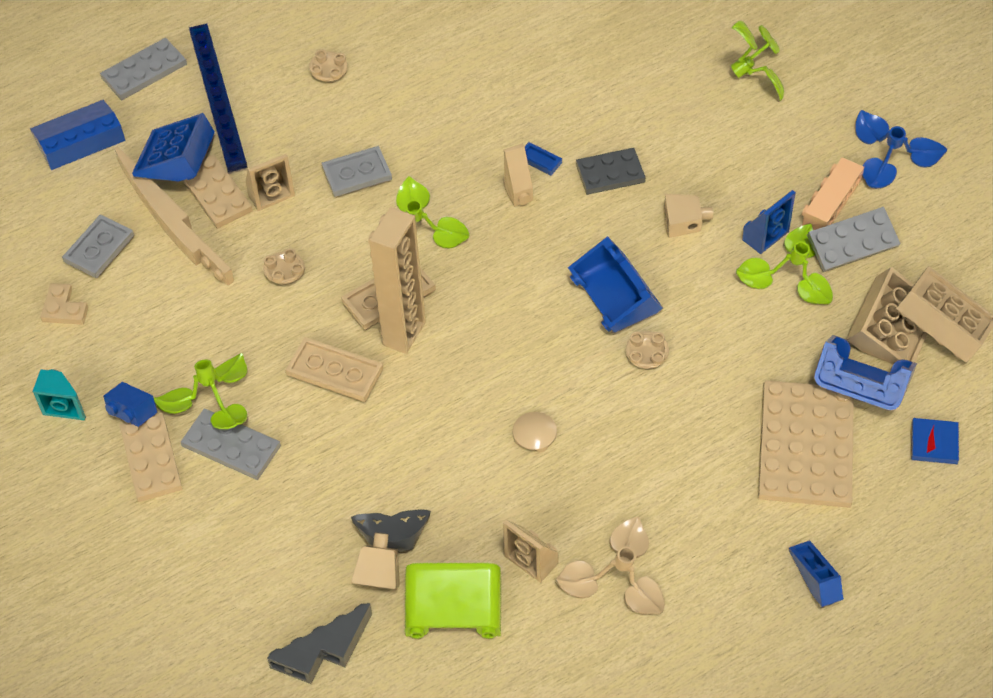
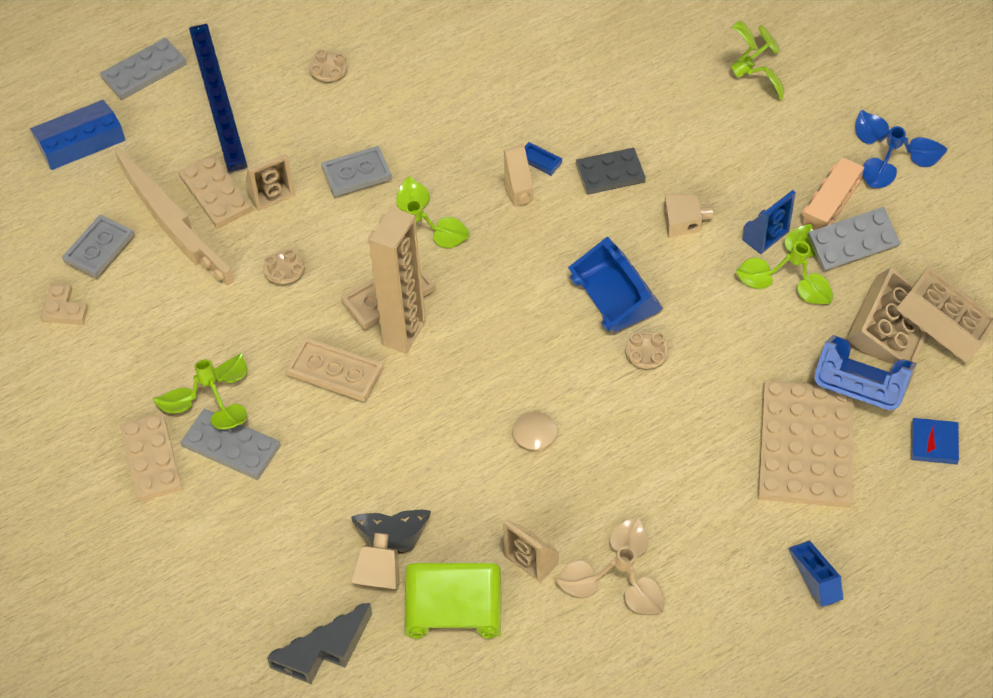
(57, 396): teal slope -> none
(130, 404): blue brick -> none
(175, 150): blue slope -> none

